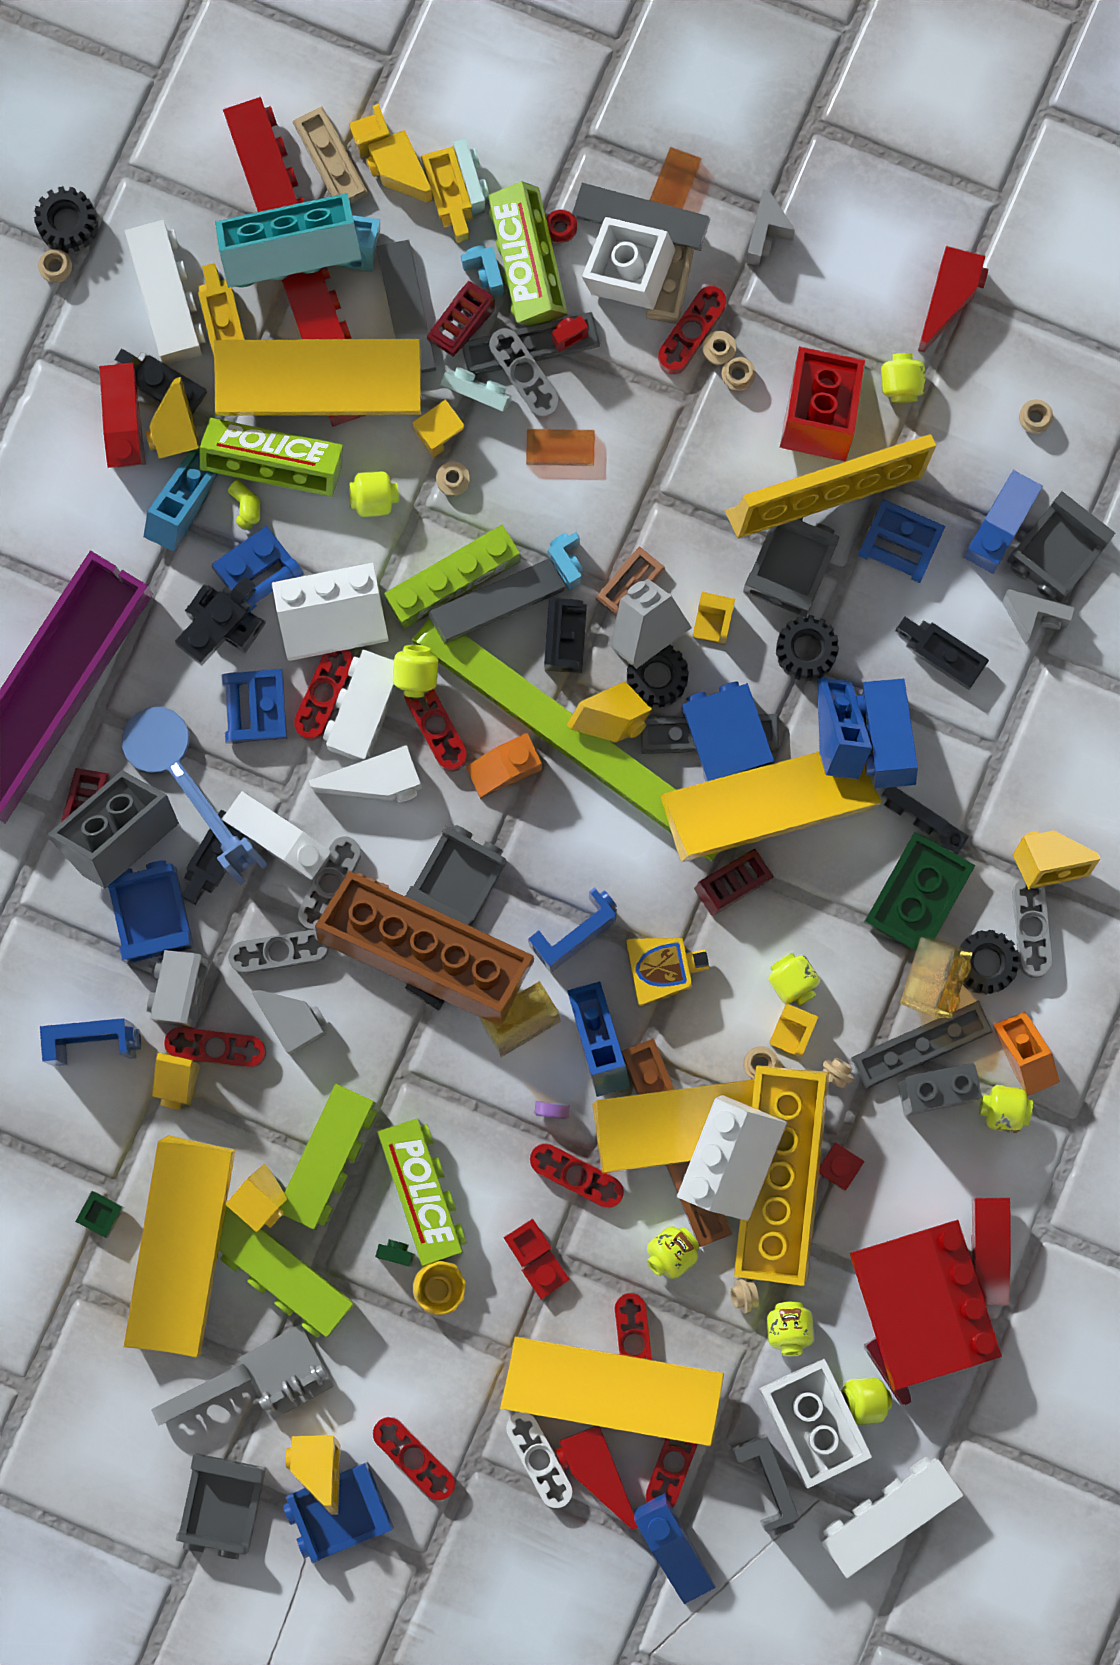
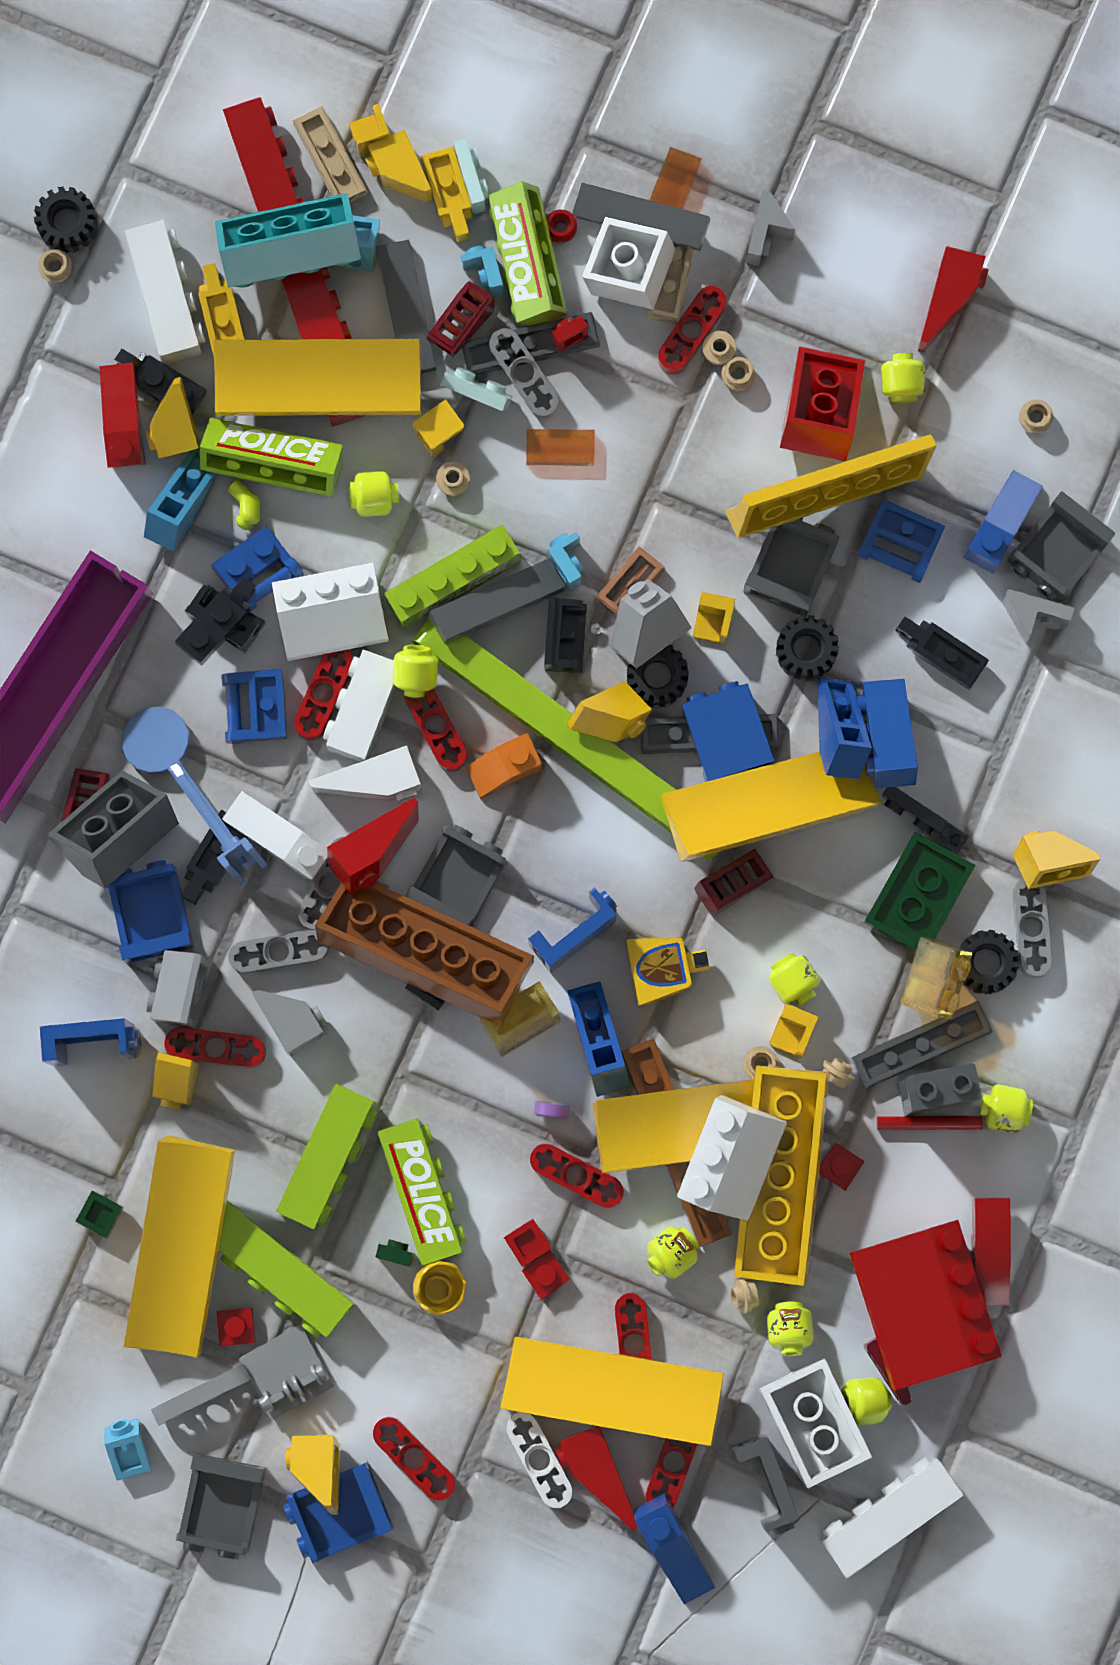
(126, 1449): none -> medium azure bracket
(236, 1327): none -> red plate
(258, 1199): yellow slope -> none
(368, 851): none -> red slope
(929, 1122): none -> red bar
(1027, 1053): orange slope -> none

